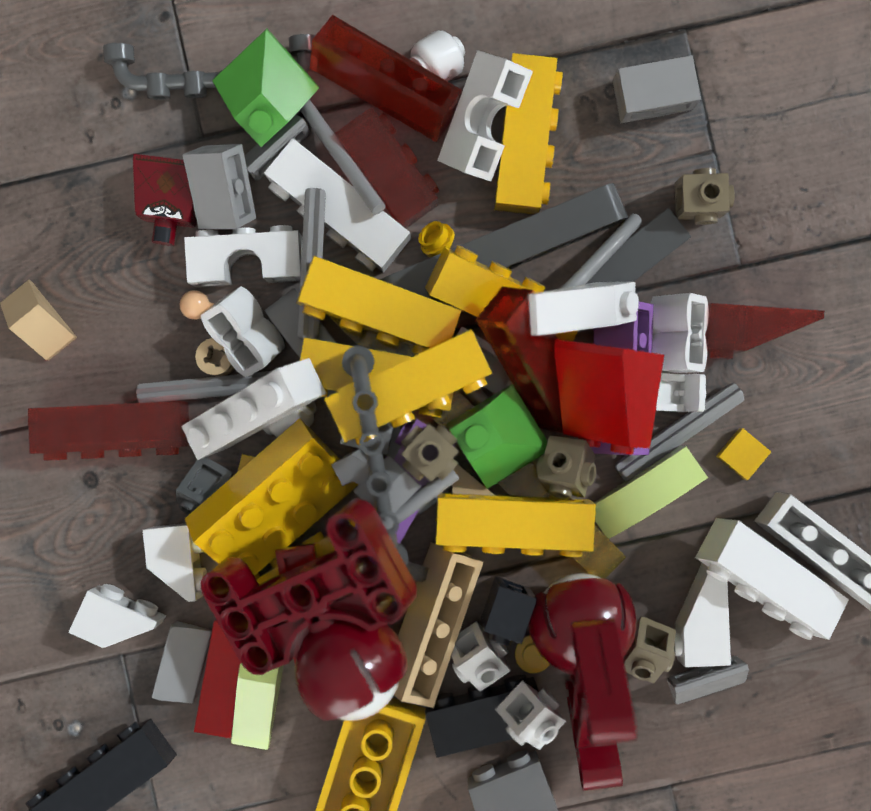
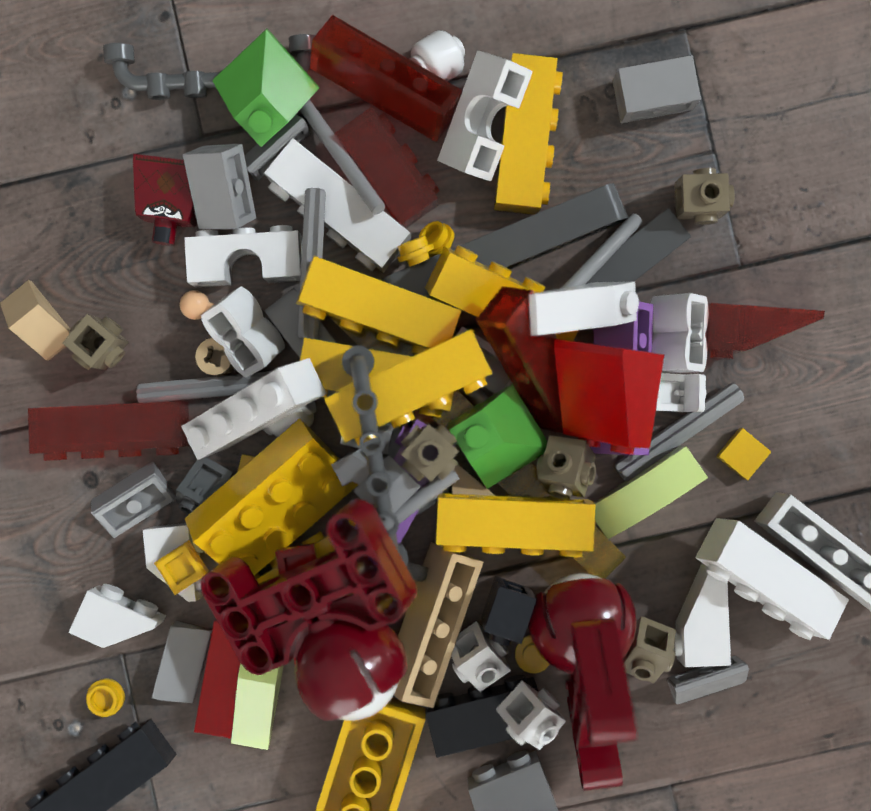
(84, 341): none -> dark tan brick
(105, 697): none -> yellow plate
(132, 500): none -> light grey slope
(181, 567): none -> yellow tile
(415, 251): none -> yellow plate

